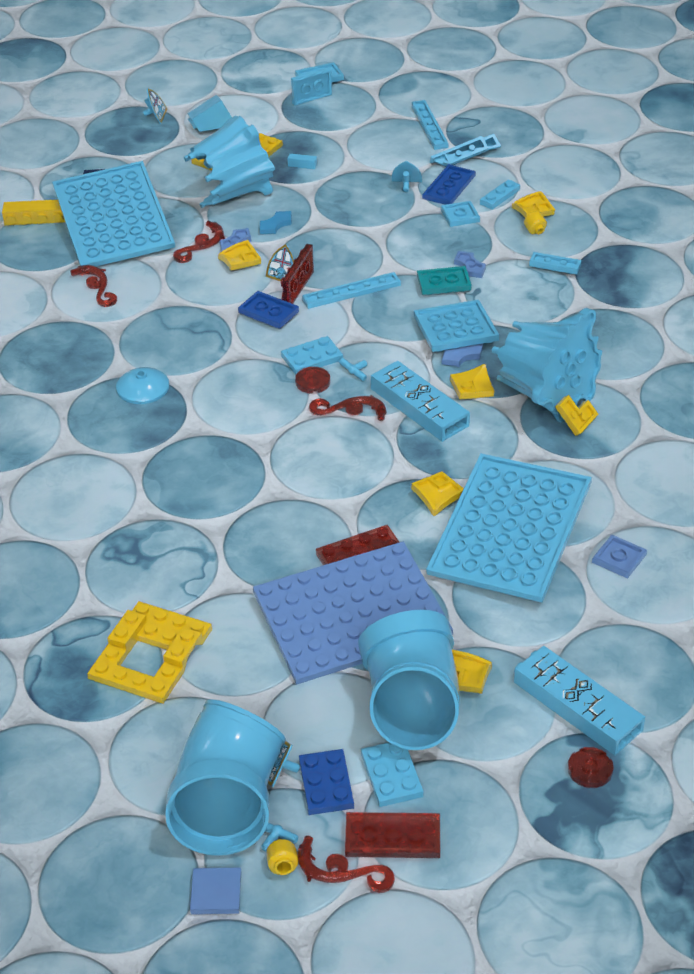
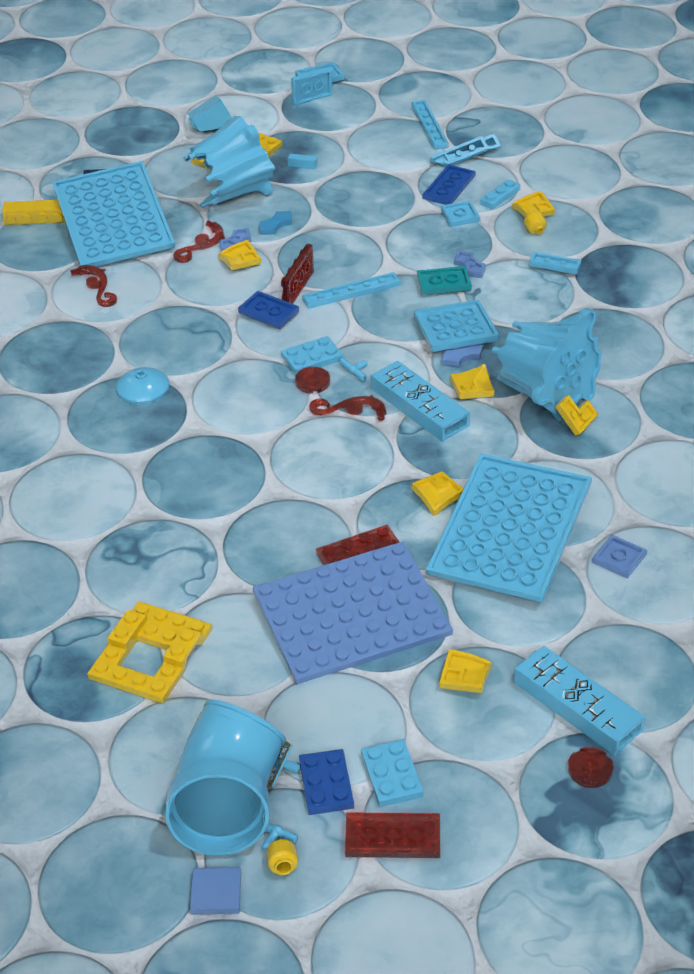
(155, 105): shield -> none
(279, 263): shield -> none
(342, 874): clear red plant -> none
(406, 173): medium azure shield -> none
(411, 678): medium azure cylinder -> none

